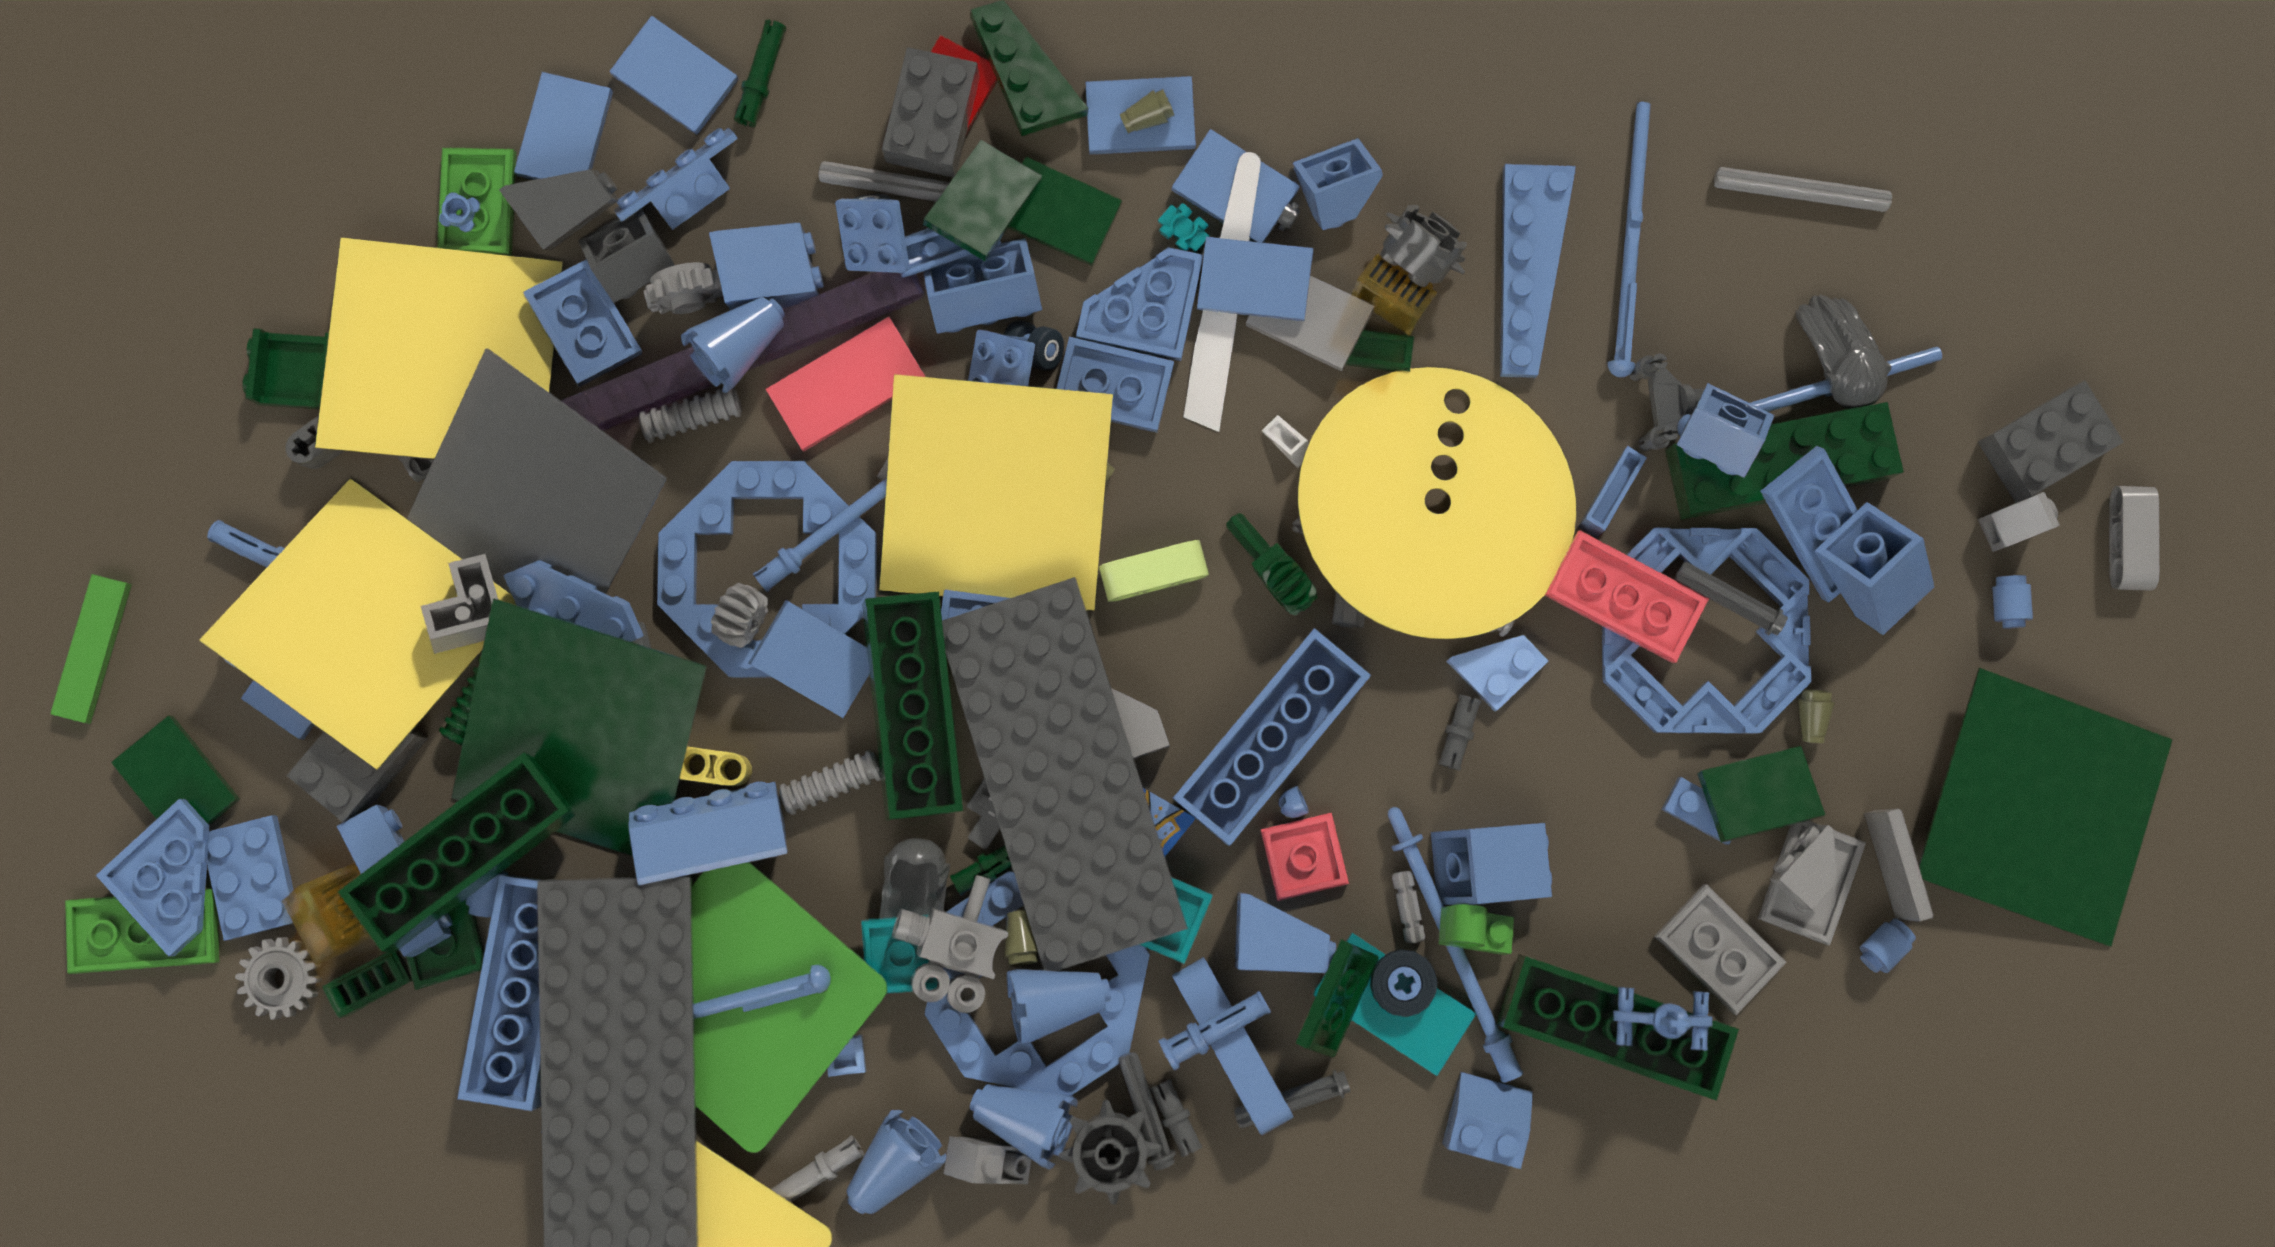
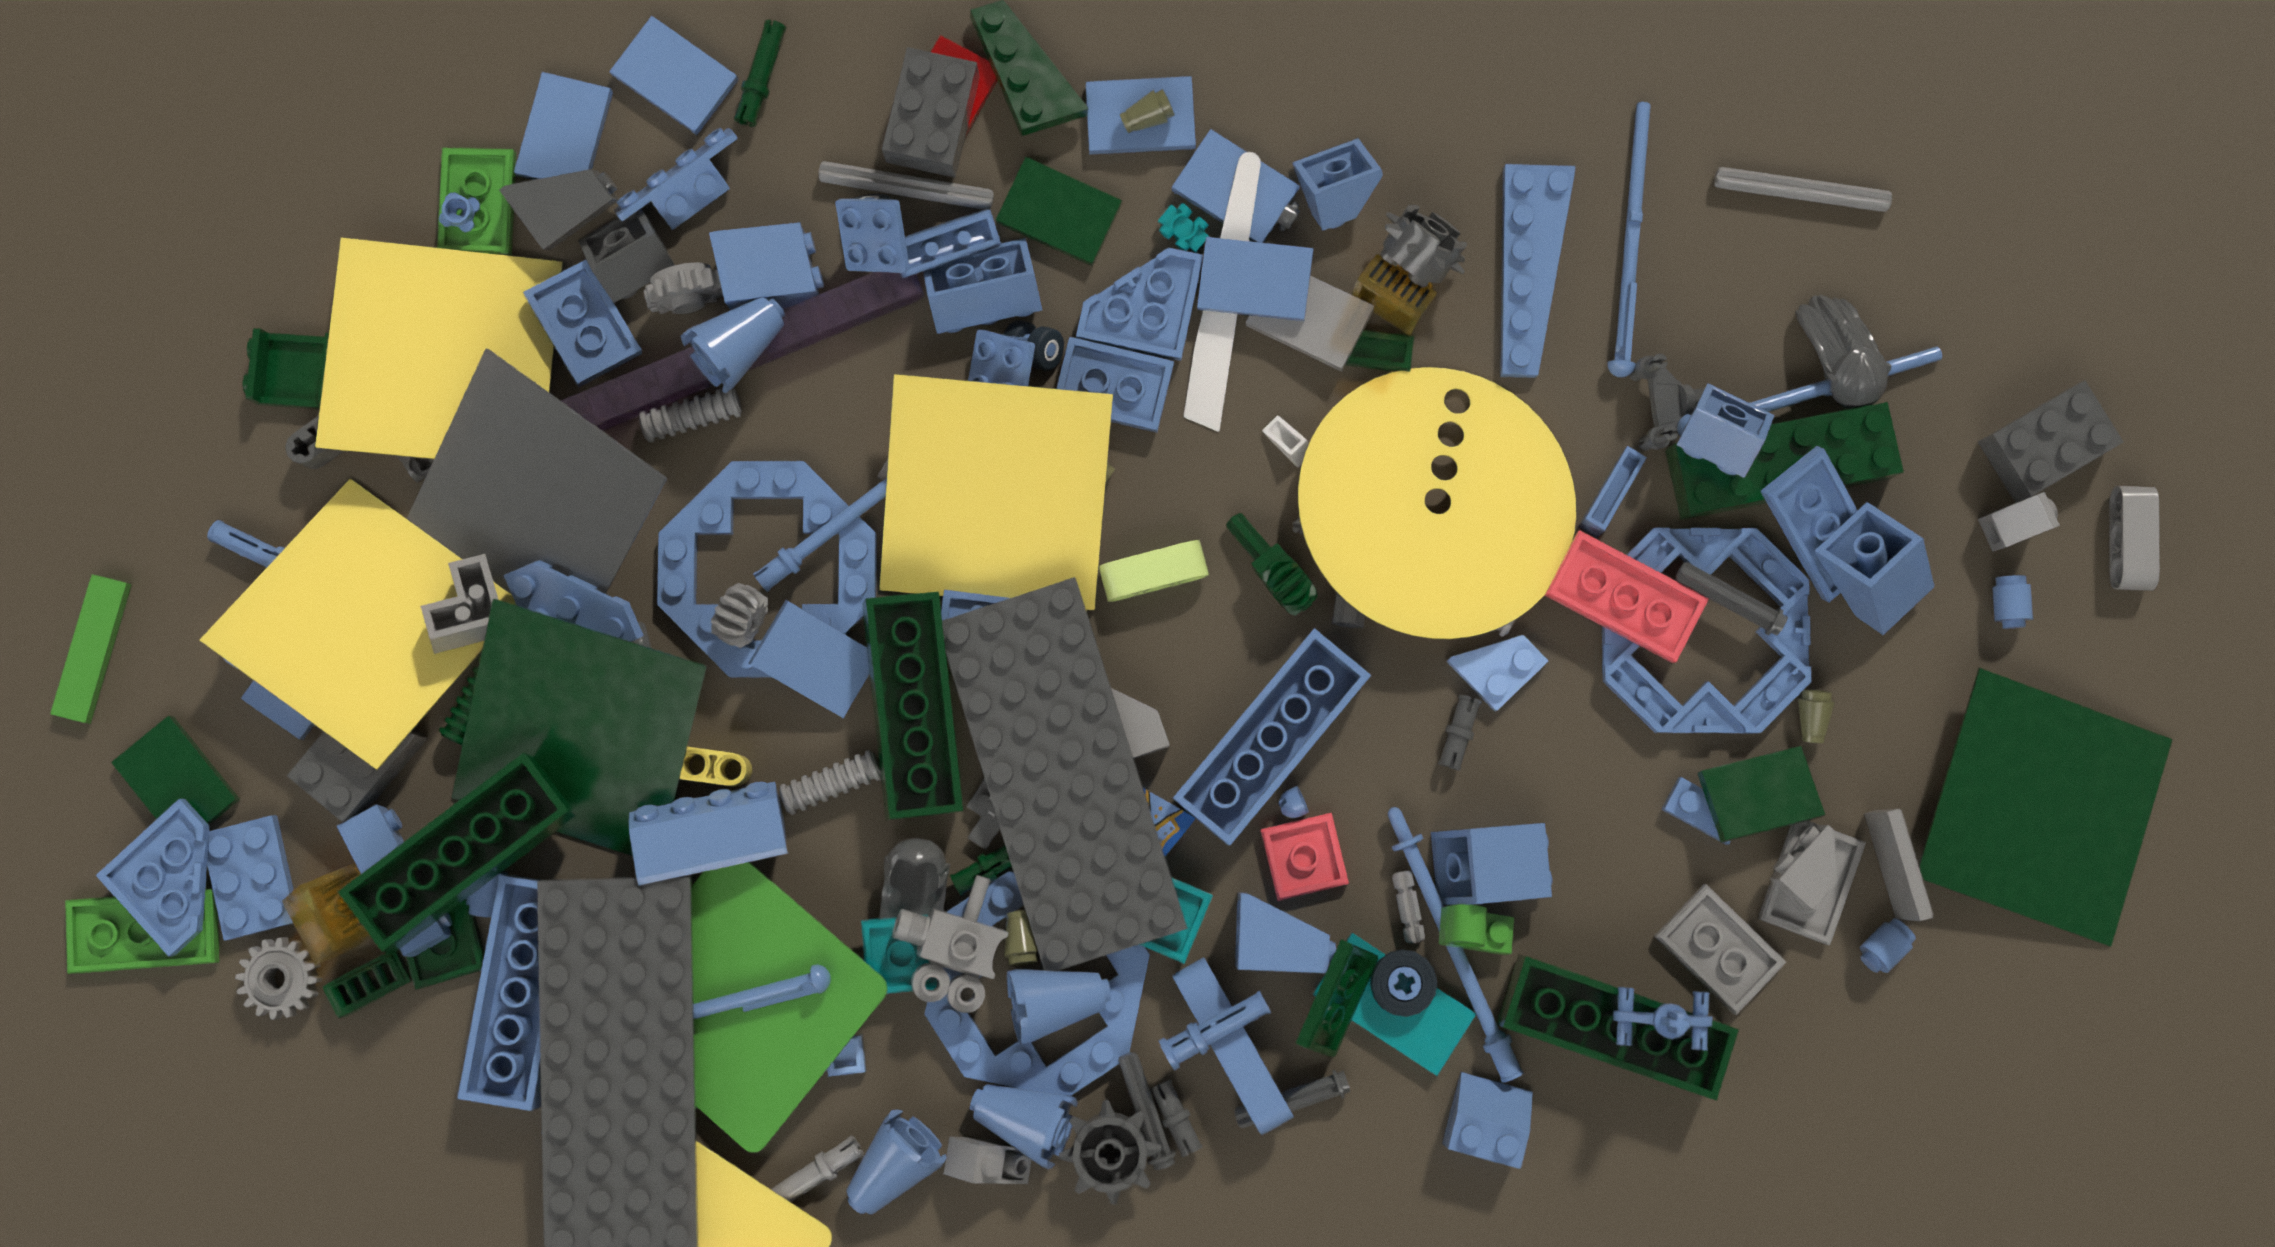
(843, 384): coral tile -> none
(982, 200): dark green tile -> none

